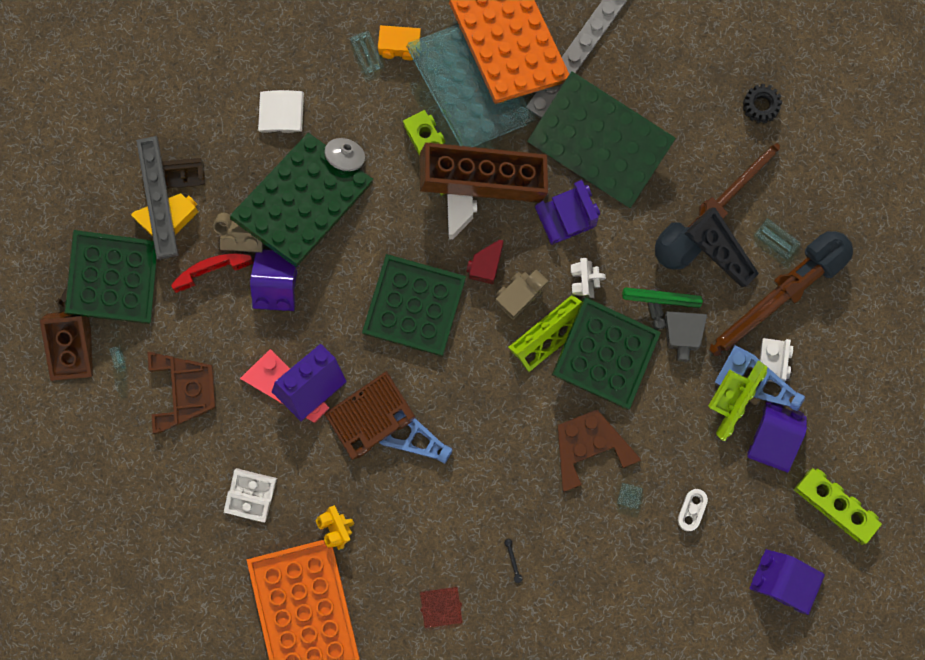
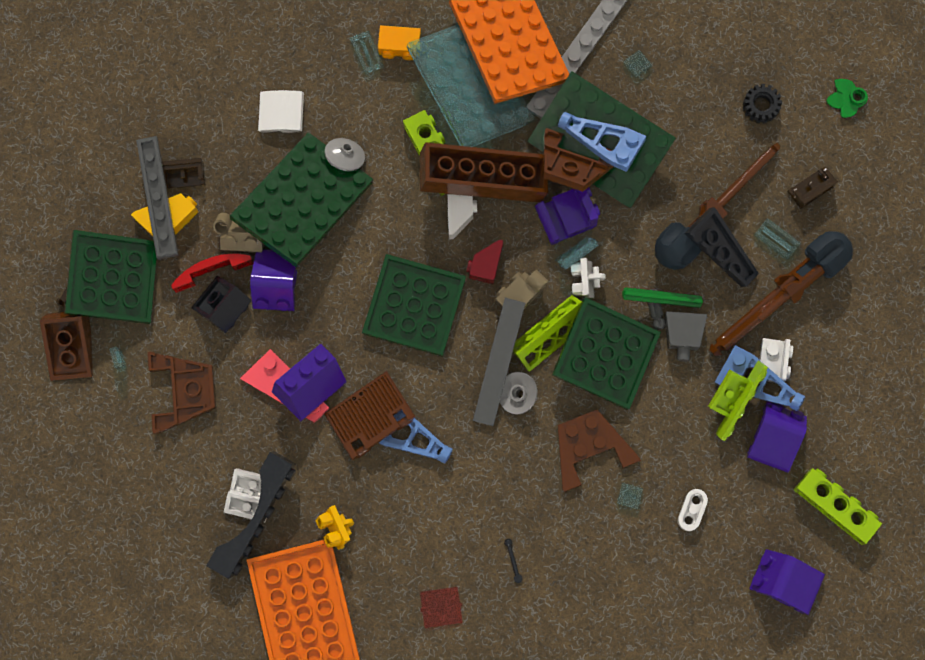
(221, 304): none -> black slope
(273, 475): none -> black arch
(499, 361): none -> dark grey tile
(513, 385): none -> light grey dish
(568, 167): none -> reddish brown wing
(576, 252): none -> clear light blue tile
(624, 152): none -> medium blue plate
(637, 64): none -> clear light blue tile
(813, 187): none -> dark brown hinge
(844, 99): none -> green plate

